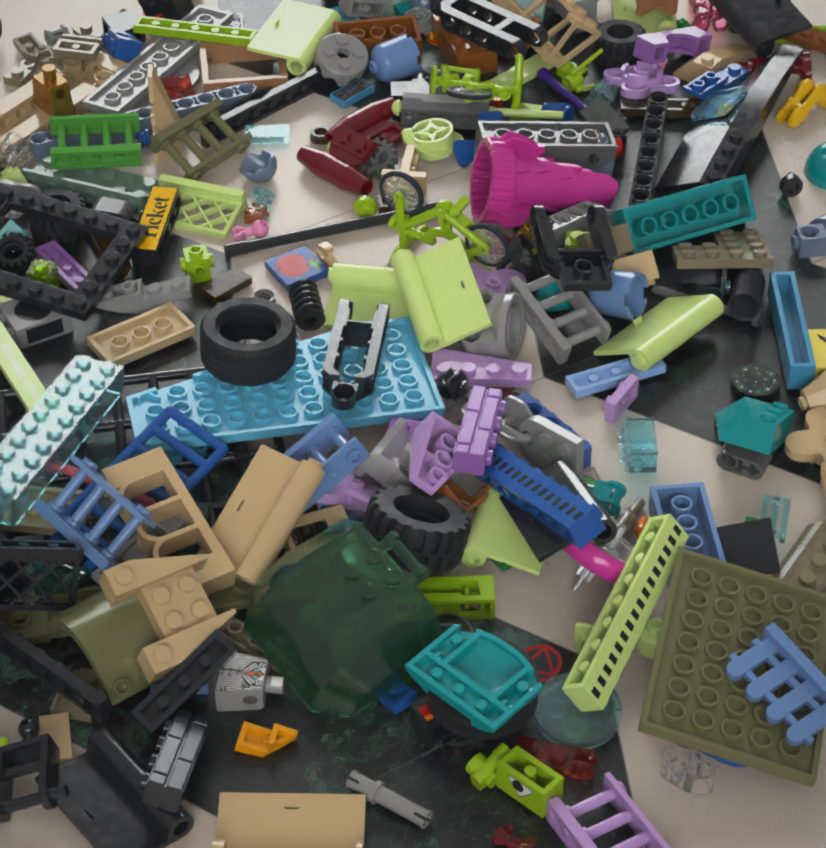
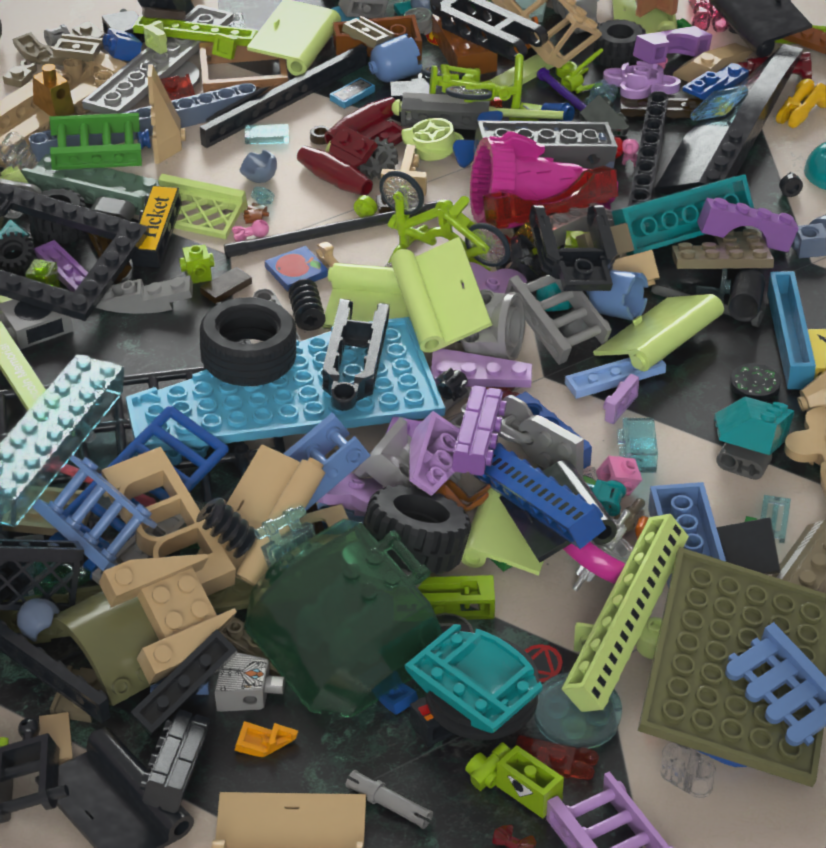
(35, 616): none -> sand blue hair
(141, 335): tan plate -> none
(156, 37): none -> yellowish green bracket
(163, 13): none -> dark brown tile
(196, 121): olive fence -> none
(224, 46): none -> lime tile
(229, 525): none -> black piece
(279, 544): none -> clear light blue plate
(339, 68): light grey plate -> none
(367, 31): none -> dark tan plate
(591, 186): none -> clear red arch
(620, 470): none -> bright pink brick
(630, 148): none -> bright pink arm
(721, 217): none -> medium lavender arch

